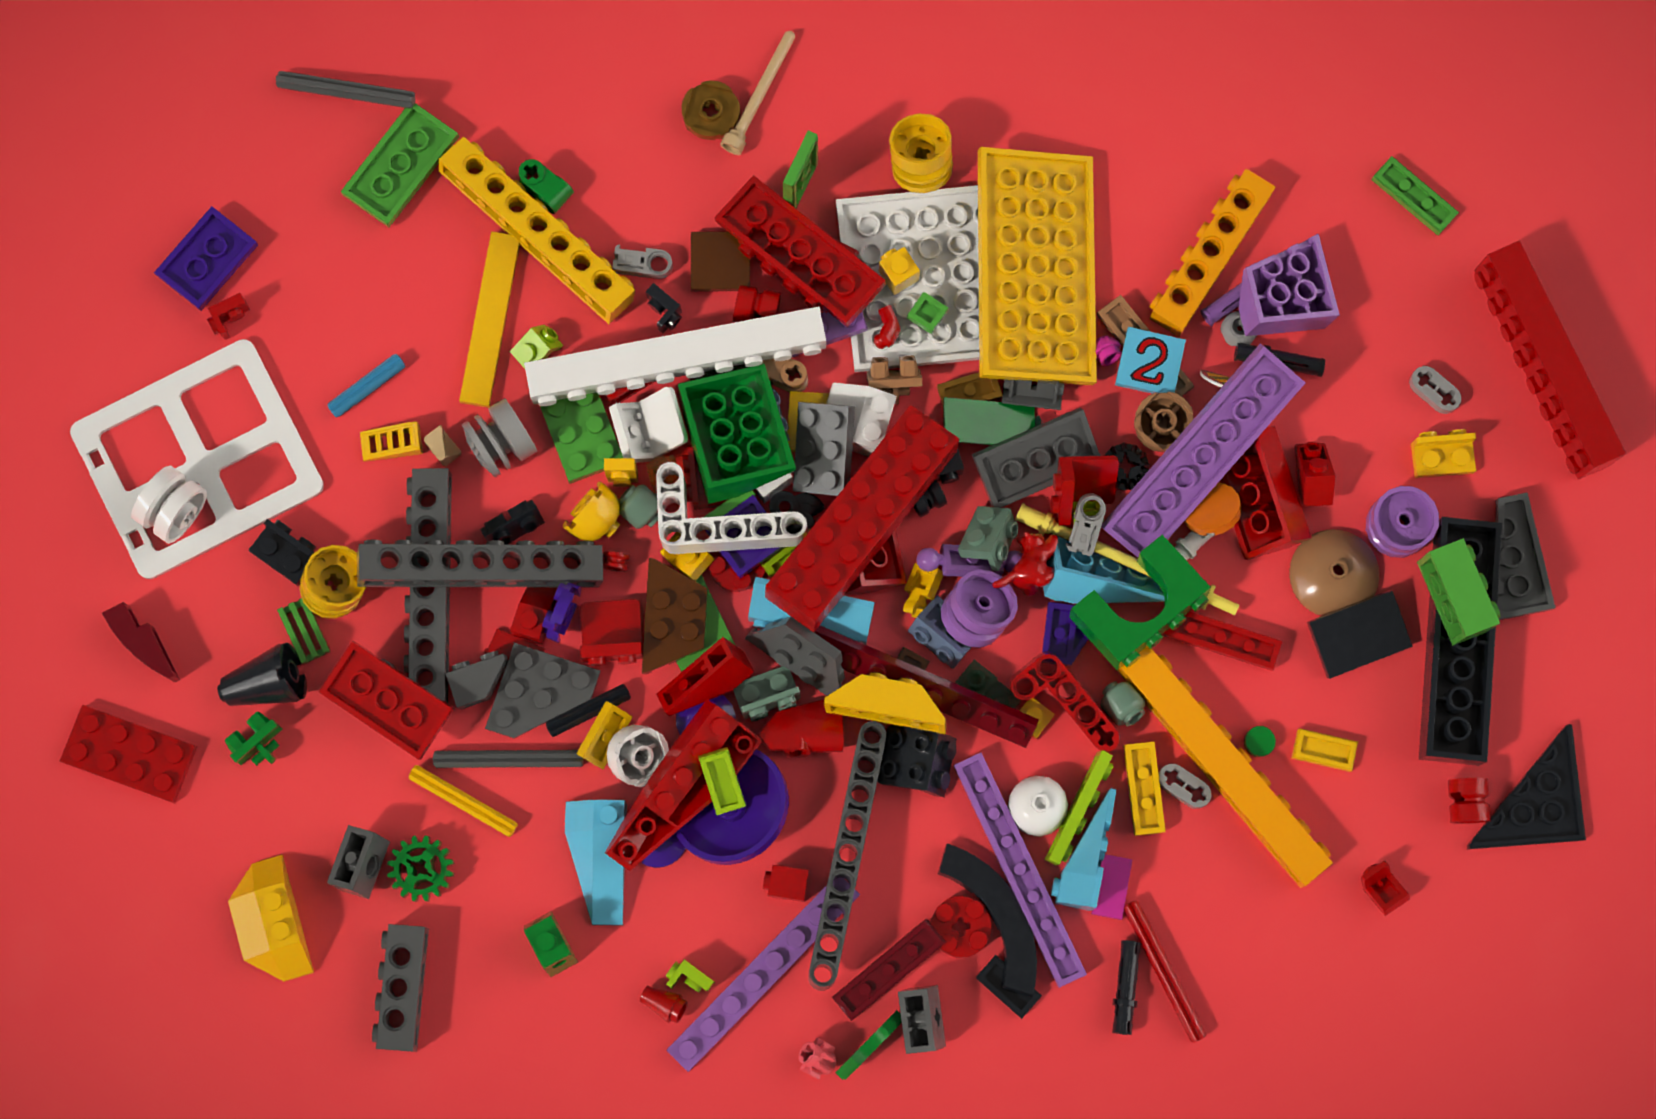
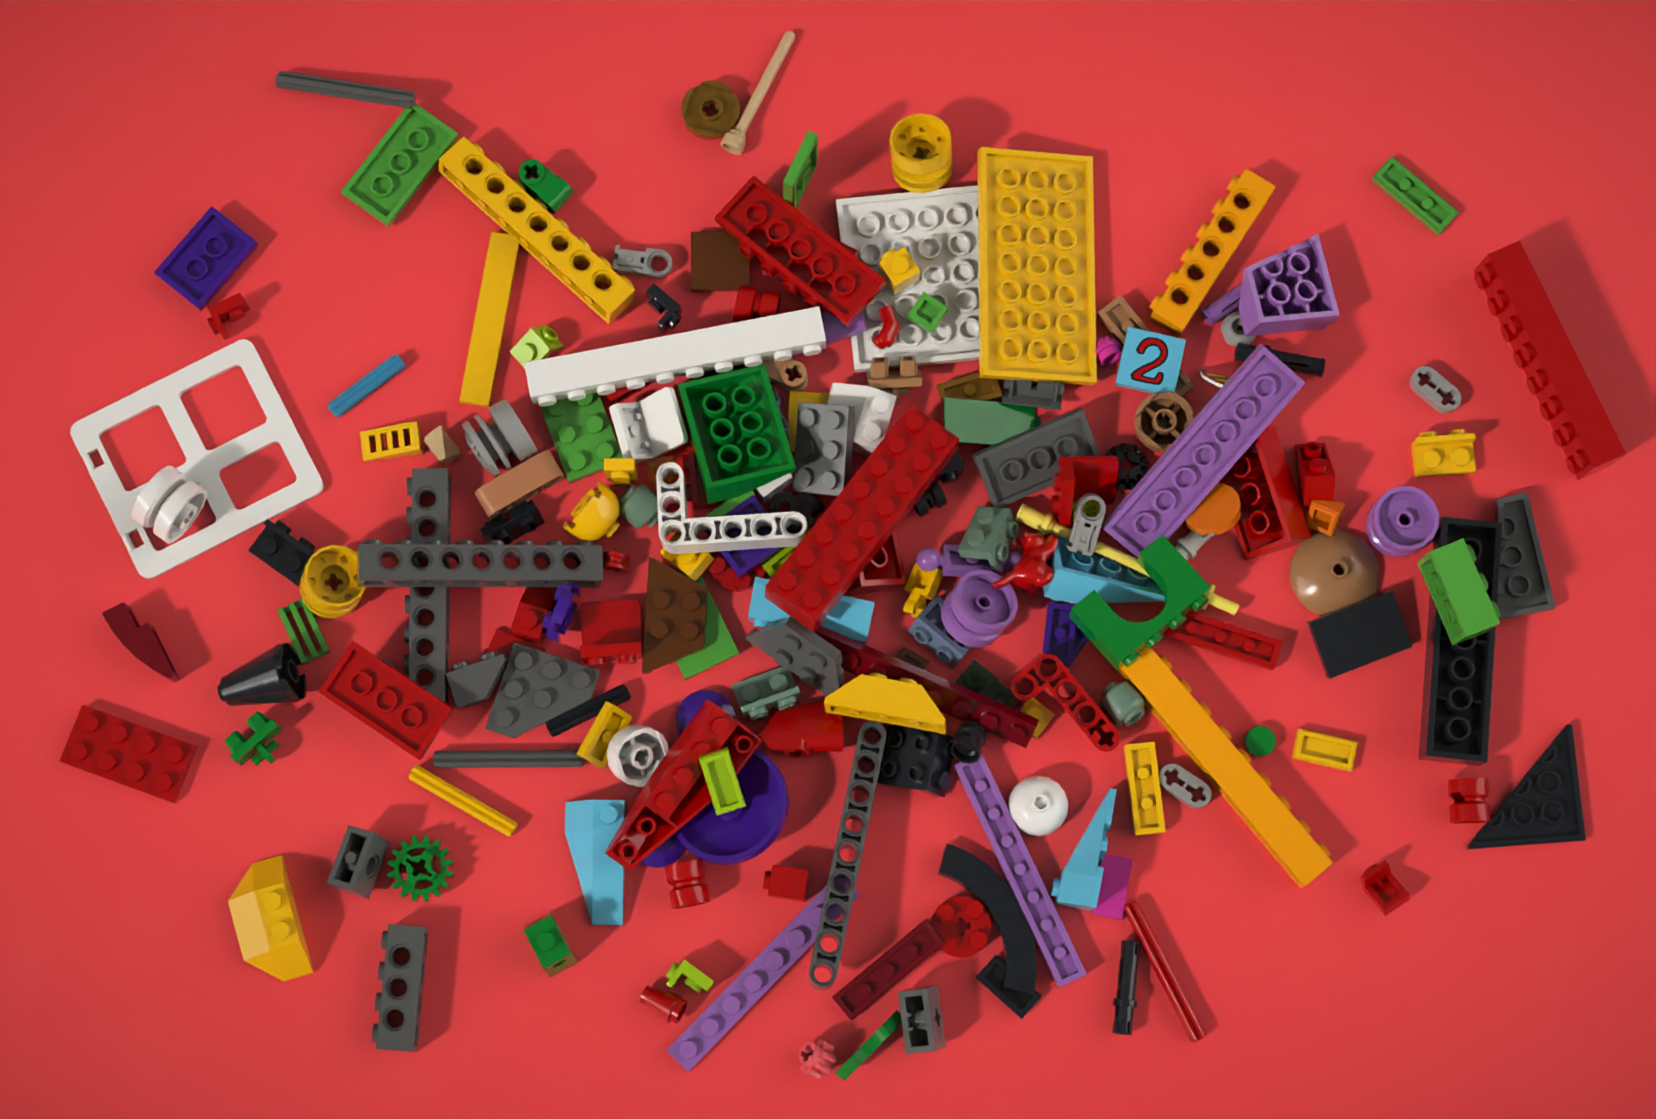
(519, 484): none -> nougat beam
(687, 884): none -> red wheel
(708, 677): red slope -> none
(968, 742): none -> black wheel
(1086, 796): lime plate -> none
(1325, 516): none -> orange slope

